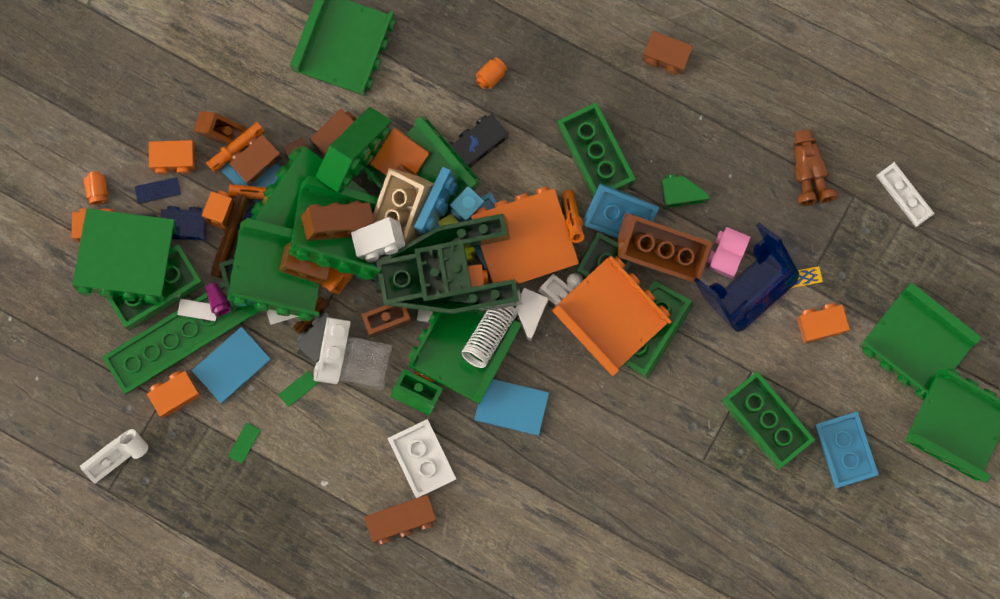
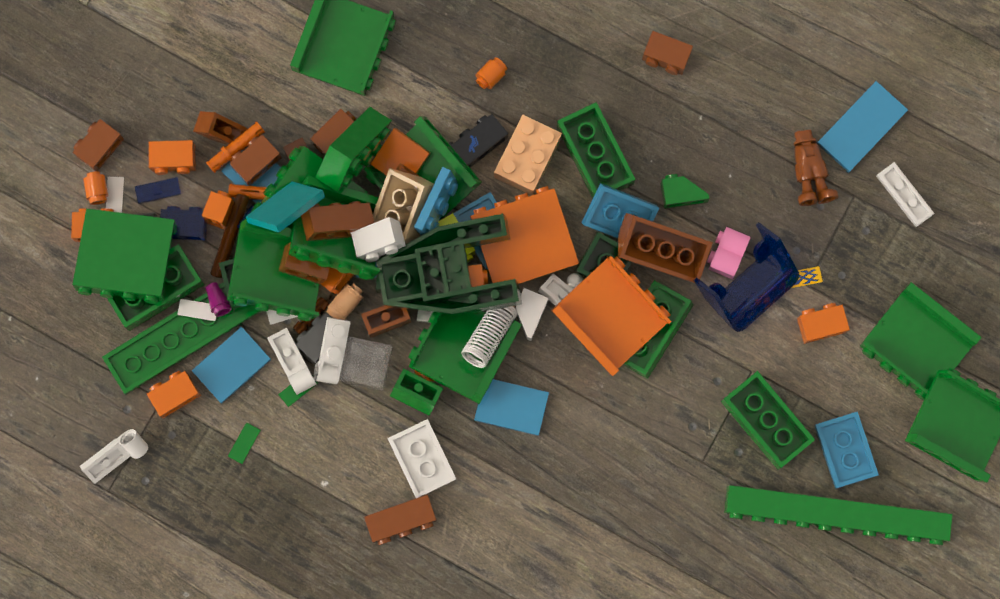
(97, 145): none -> dark orange brick
(115, 193): none -> white sticker
(285, 206): none -> teal tile
(291, 361): none -> white plate
(345, 302): none -> light nougat head
(466, 203): medium azure bracket -> none
(527, 155): none -> light nougat brick
(573, 220): orange pin -> none
(839, 514): none -> green brick
(862, 126): none -> dark azure tile

